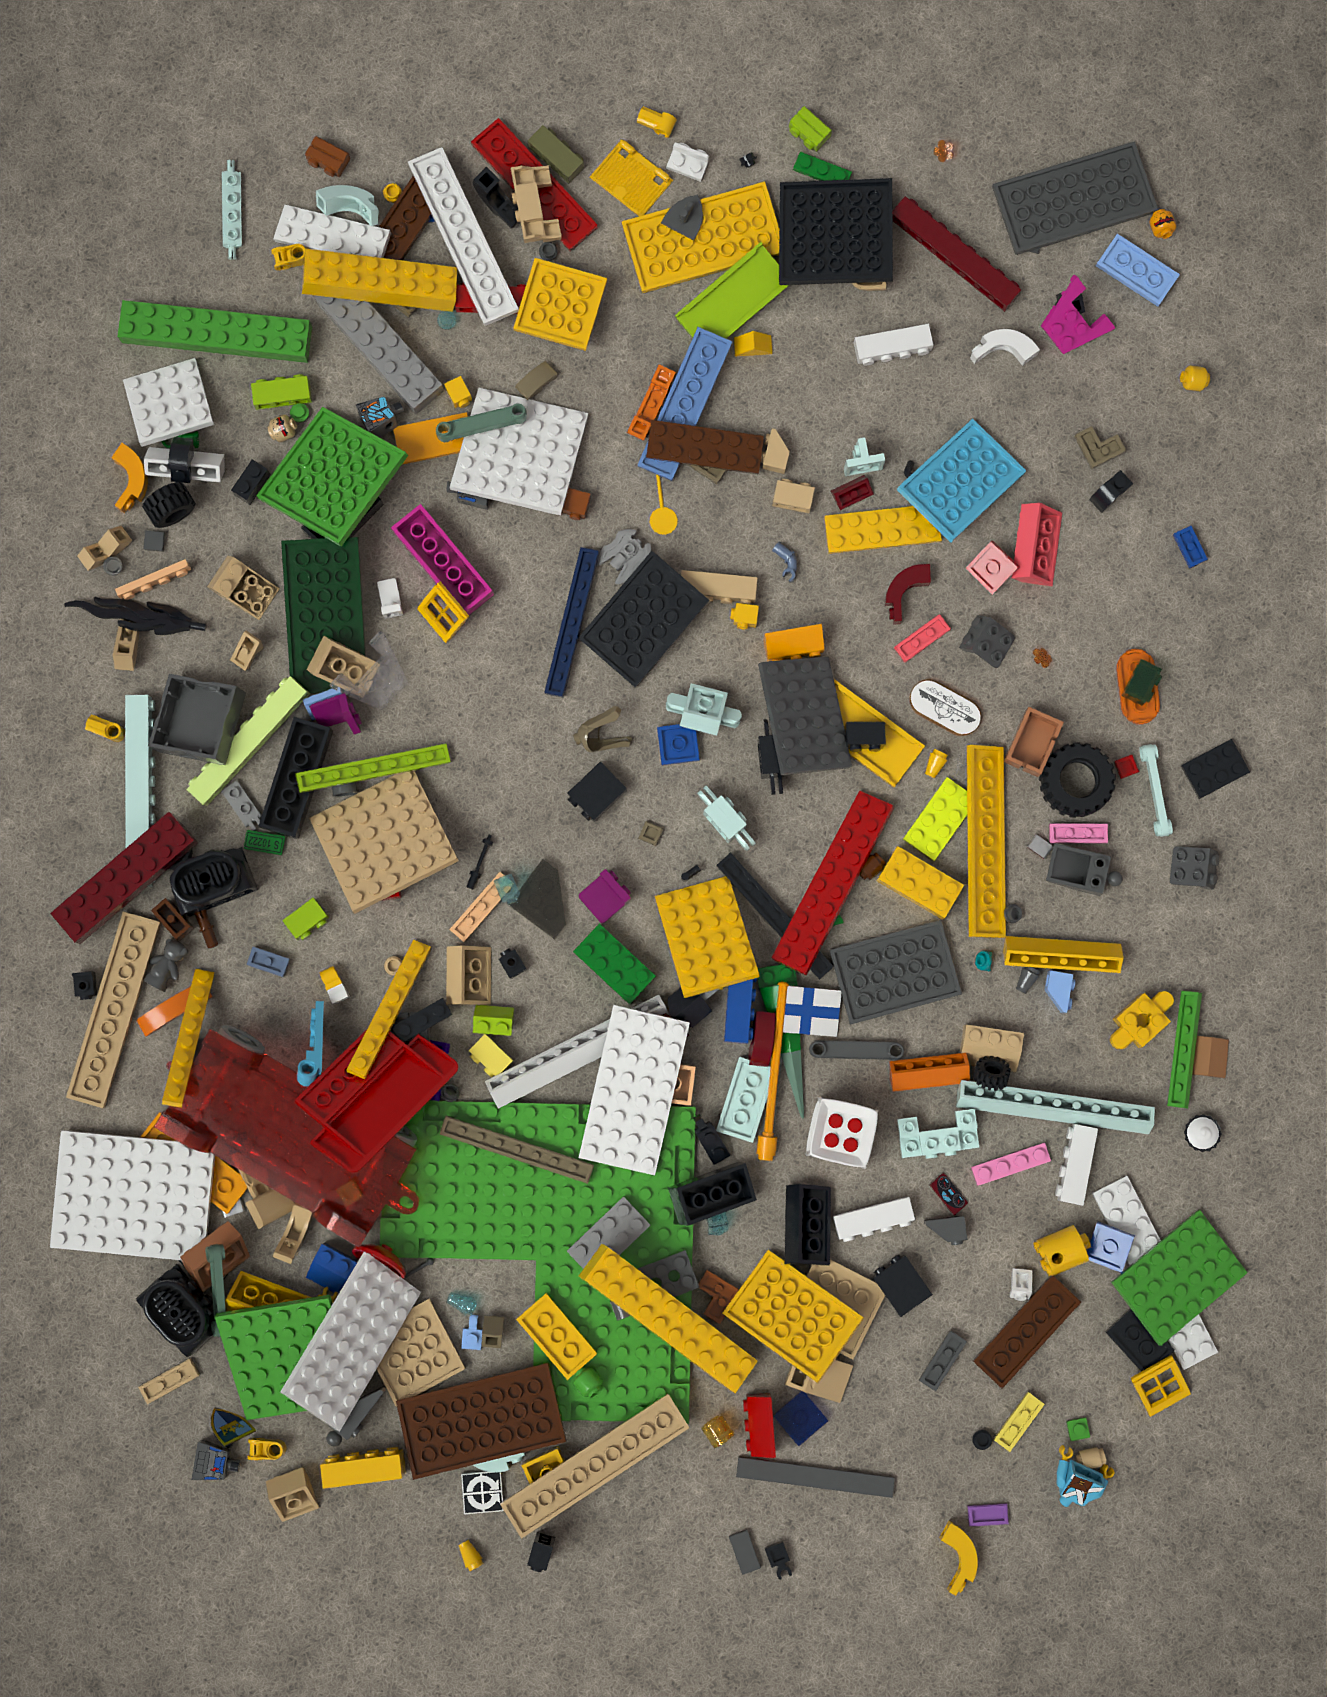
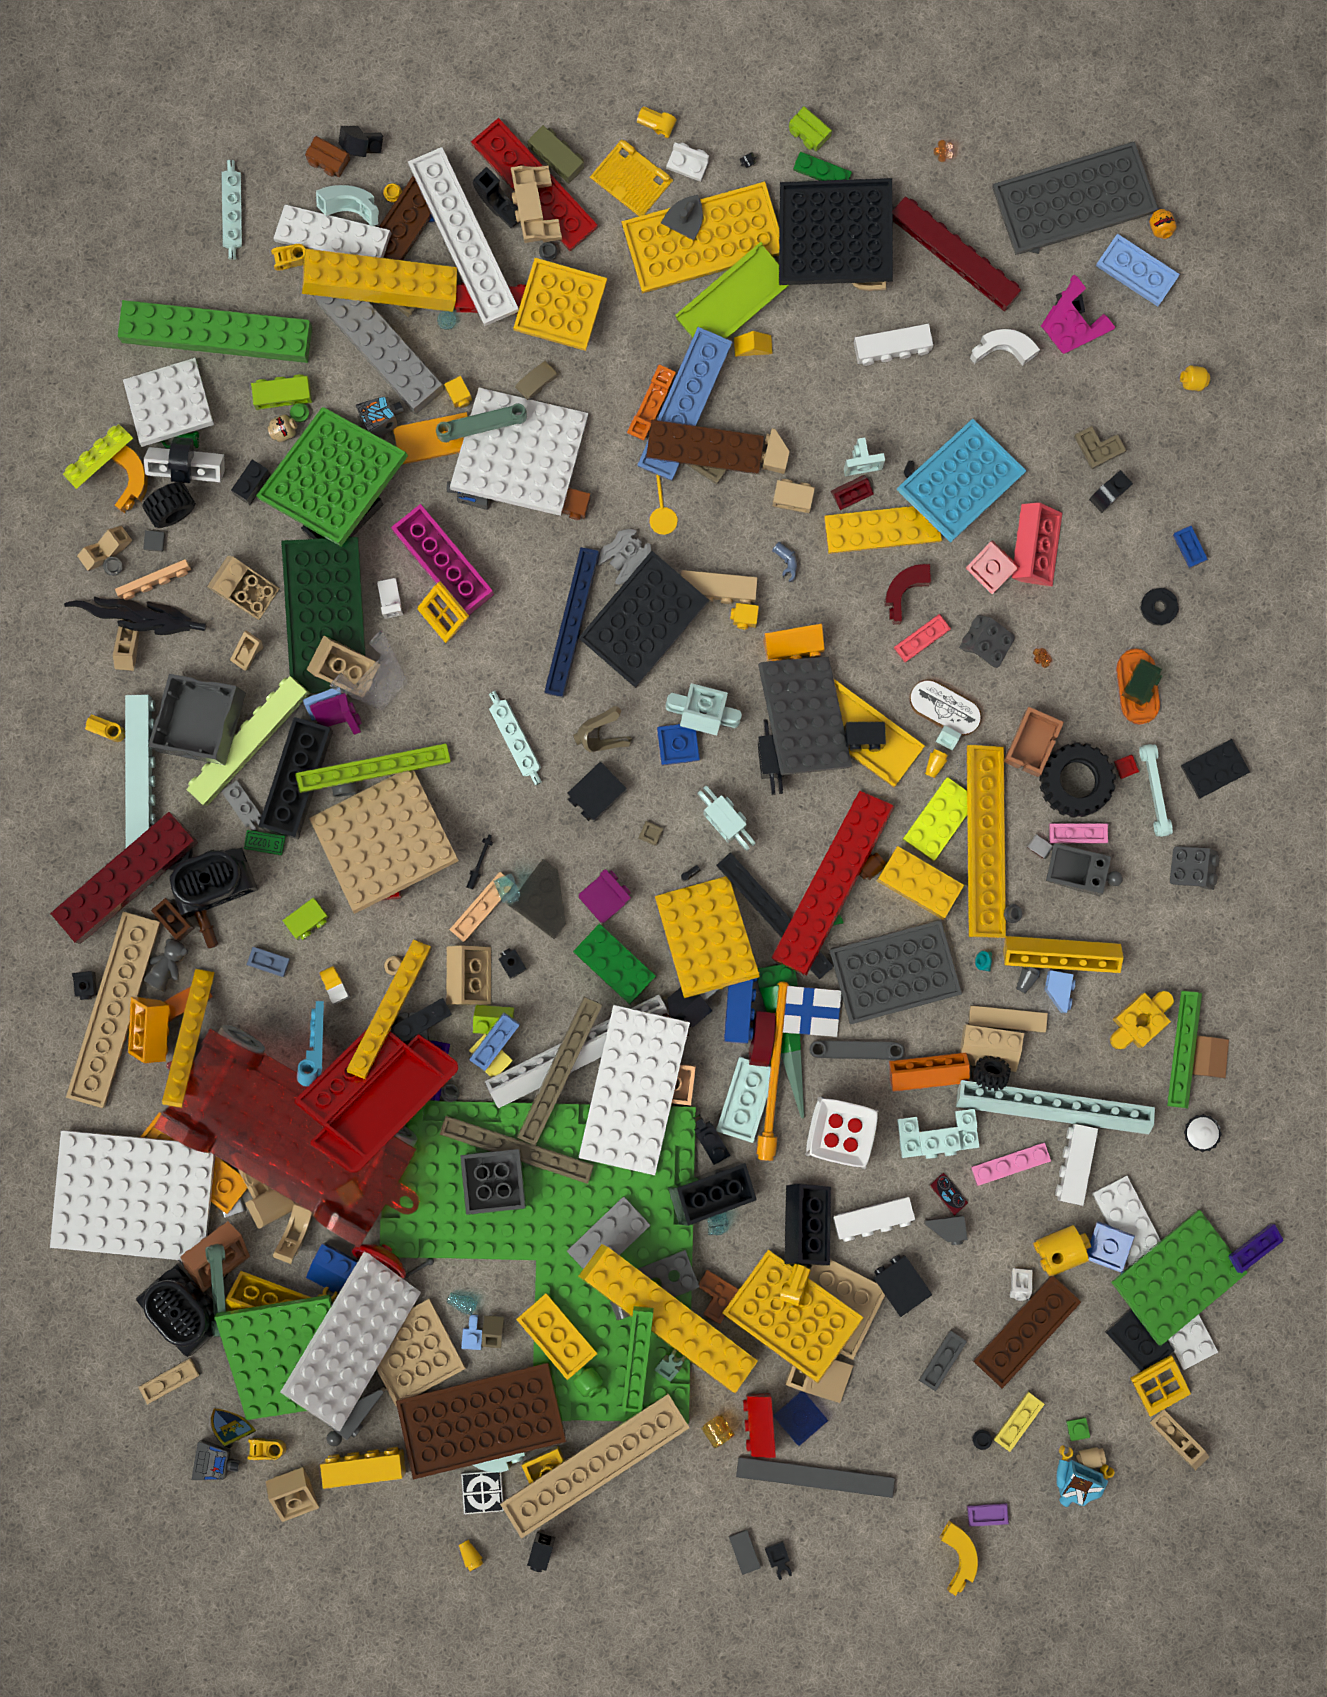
(97, 456): none -> neon yellow plate
(148, 1029): none -> light orange slope
(359, 143): none -> black brick
(493, 1181): none -> dark grey slope
(494, 1041): none -> medium blue plate
(515, 738): none -> light aqua plate
(559, 1070): none -> dark tan plate
(637, 1359): none -> bright green plate
(670, 1365): none -> sand green plate
(794, 1291): none -> yellow piece
(948, 737): none -> light aqua plate
(1007, 1019): none -> tan tile
(1148, 606): none -> black tile
(1179, 1440): none -> tan slope
(1256, 1248): none -> dark purple plate

